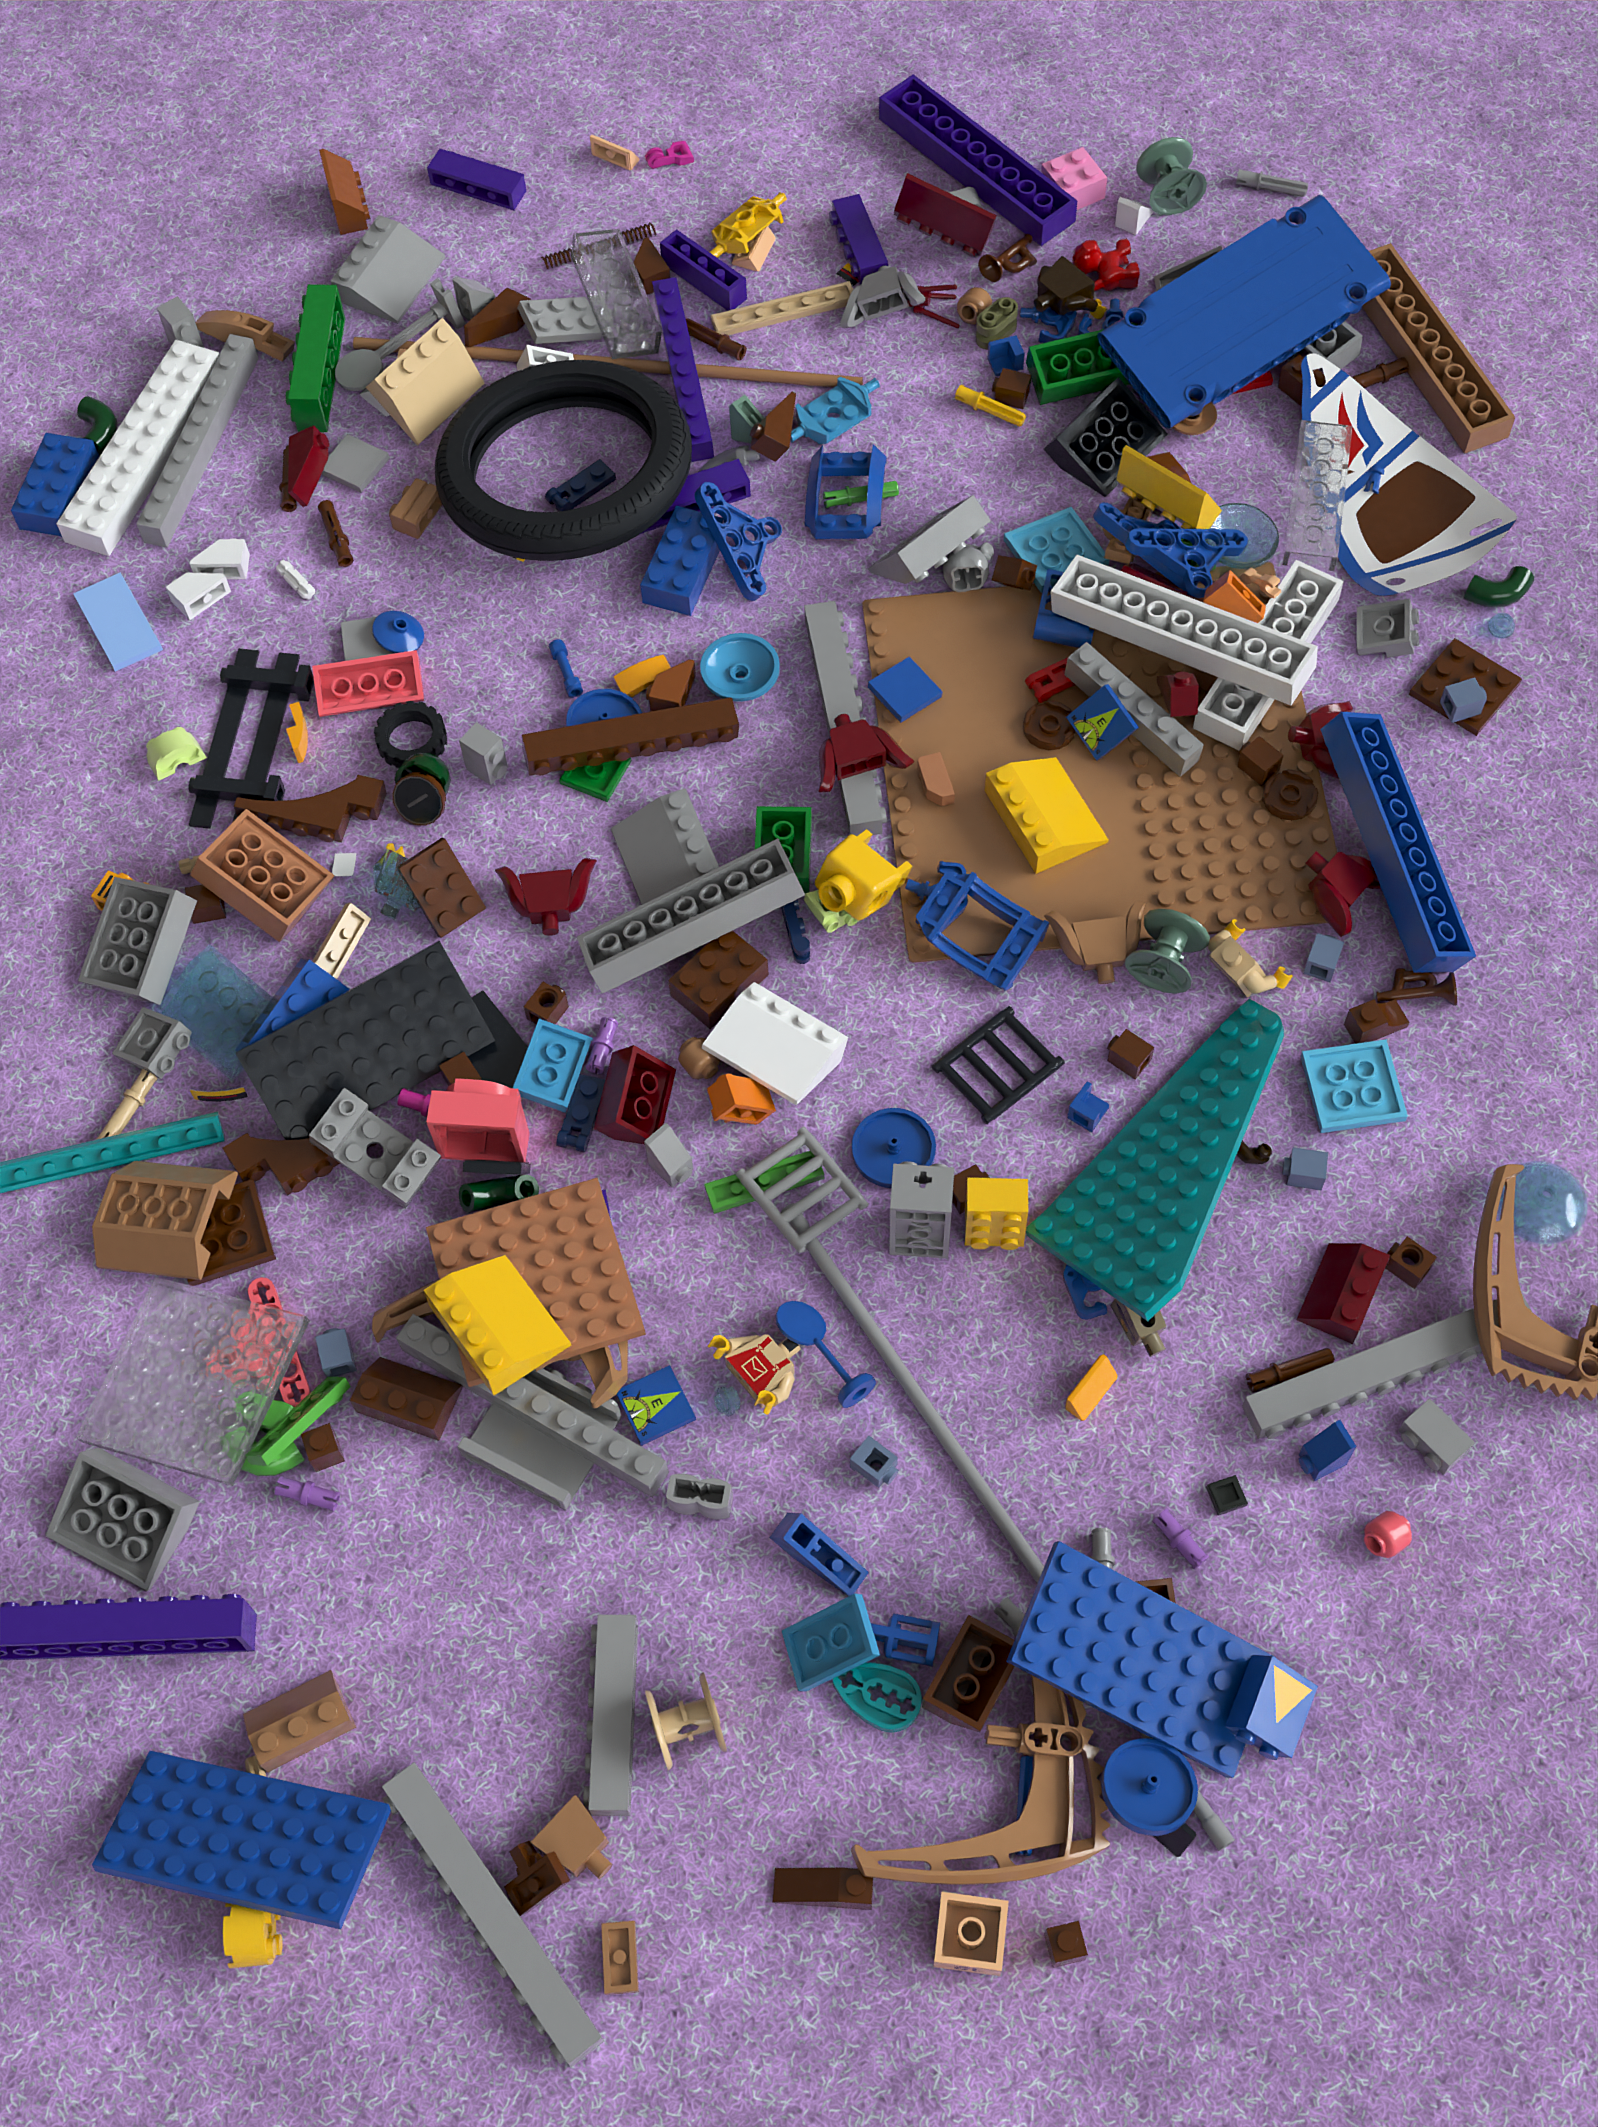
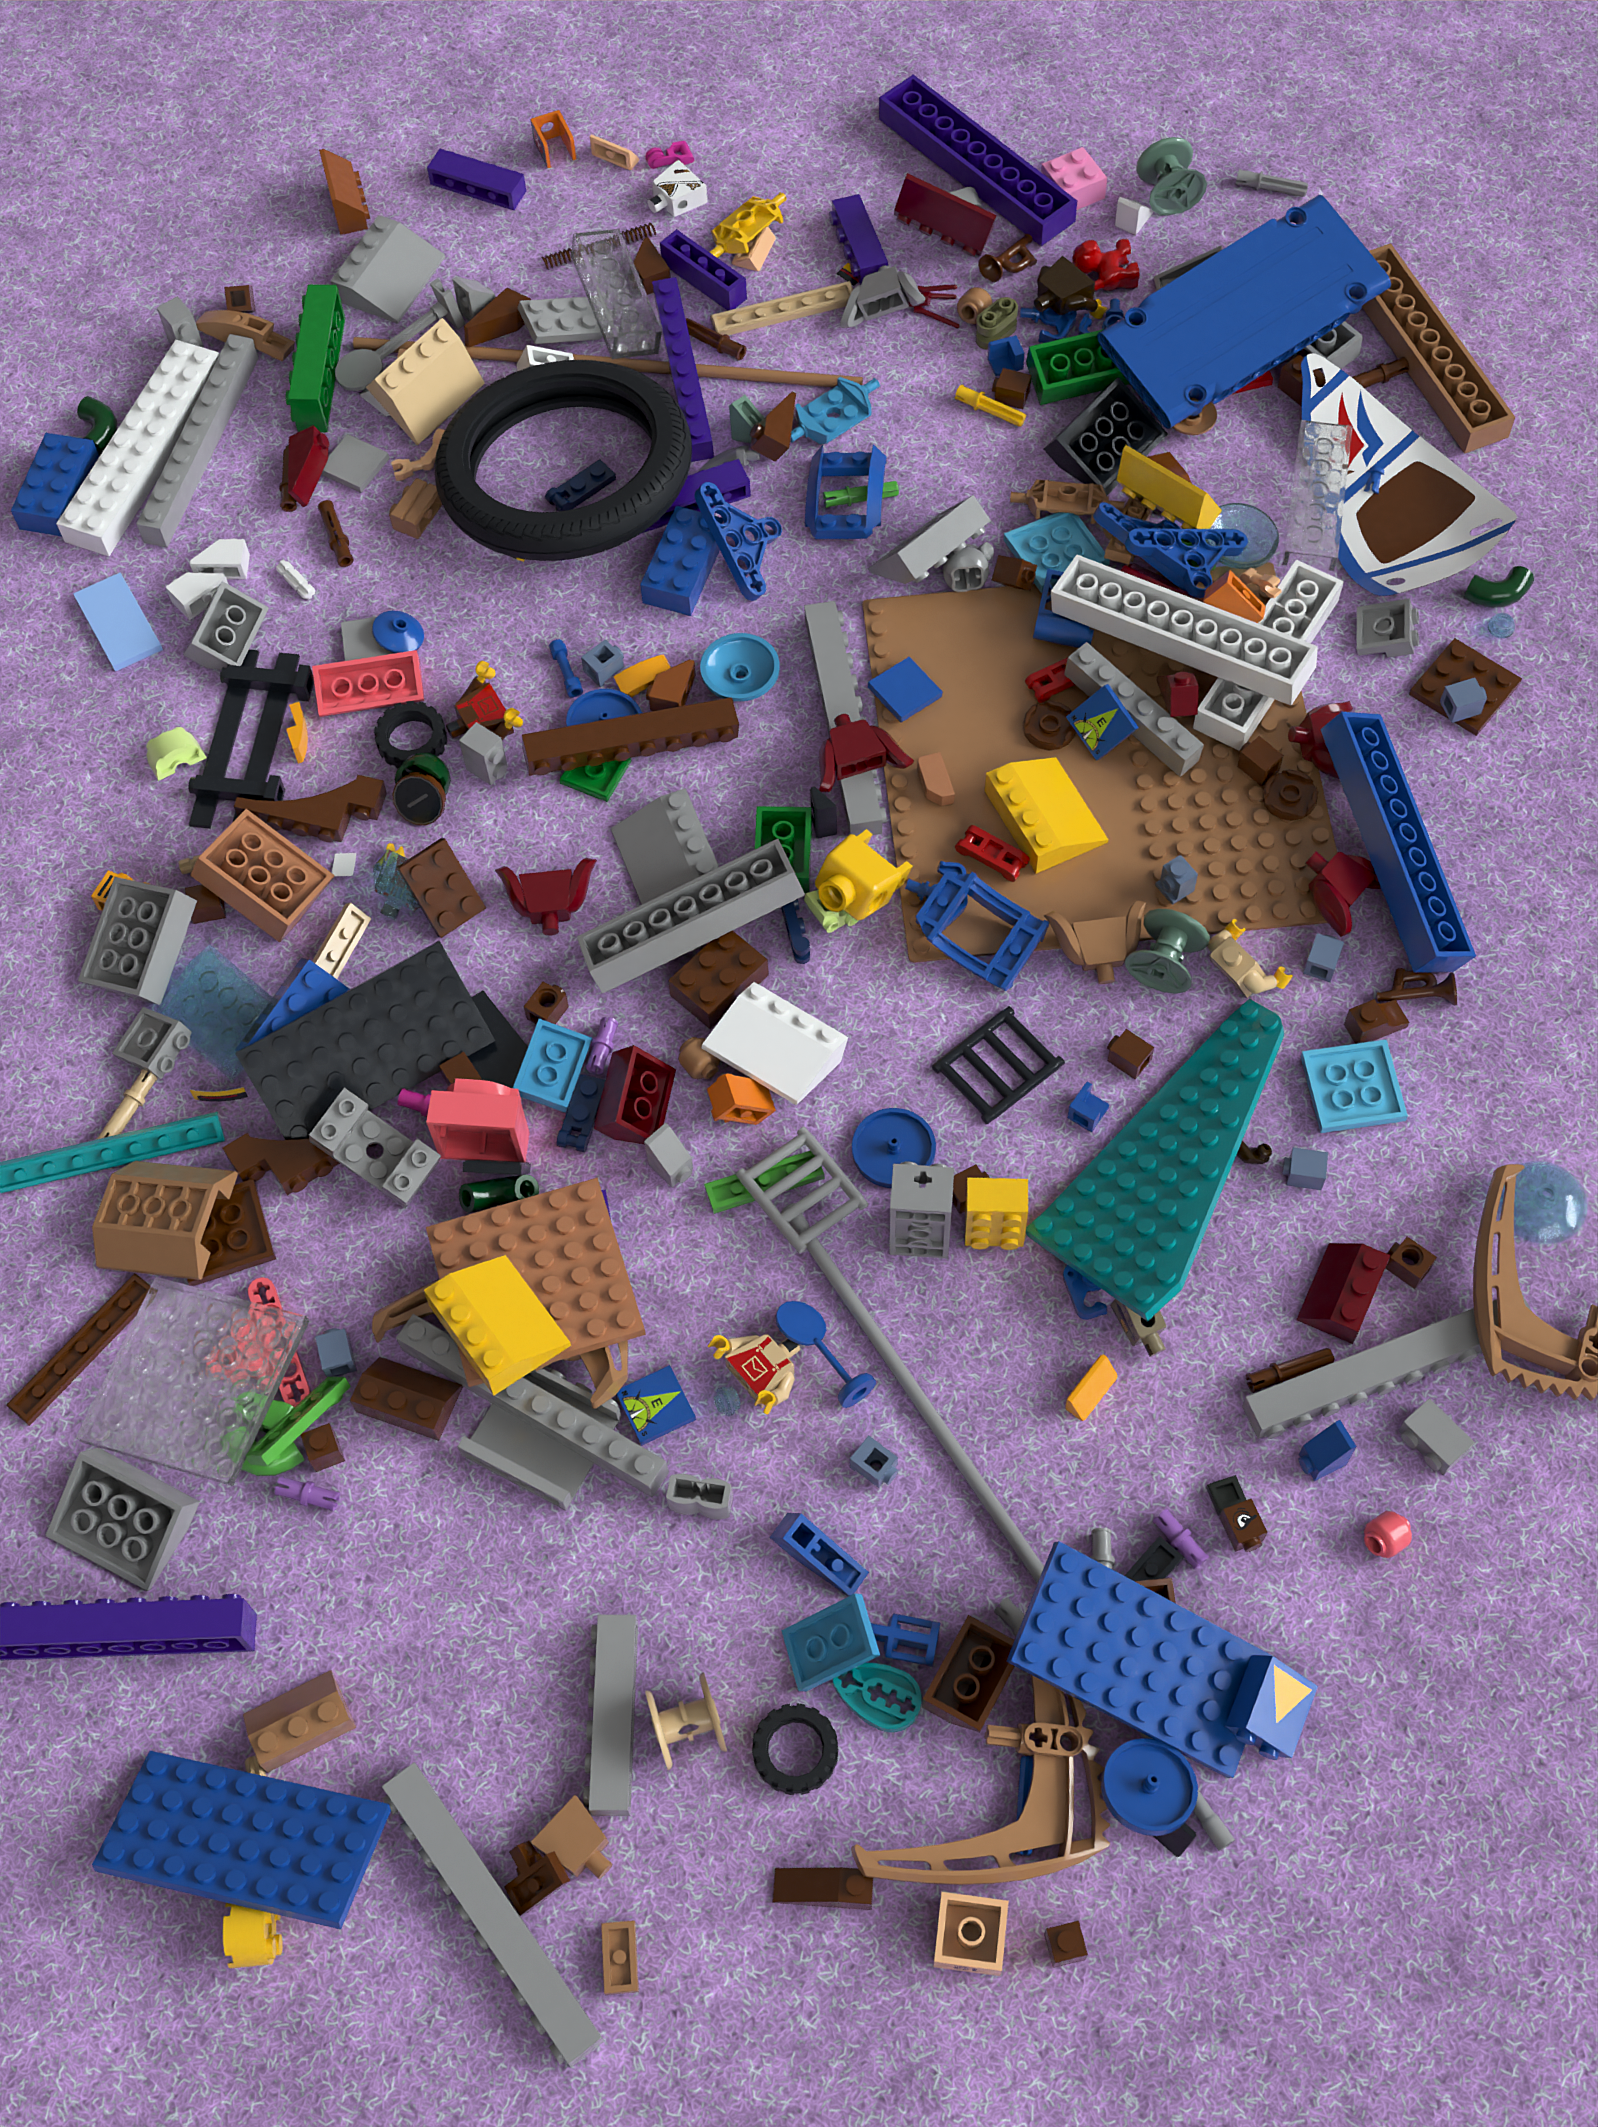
(79, 1350): none -> reddish brown tile
(226, 629): none -> light grey slope
(240, 298): none -> reddish brown brick
(425, 462): none -> light nougat piece
(483, 706): none -> torso
(559, 128): none -> orange piece
(602, 662): none -> sand blue brick
(677, 190): none -> white torso
(795, 1714): none -> black tyre
(823, 814): none -> black slope
(992, 852): none -> red plate
(1064, 497): none -> medium nougat plate
(1156, 1562): none -> black plate
(1177, 879): none -> sand blue brick
(1243, 1526): none -> reddish brown brick

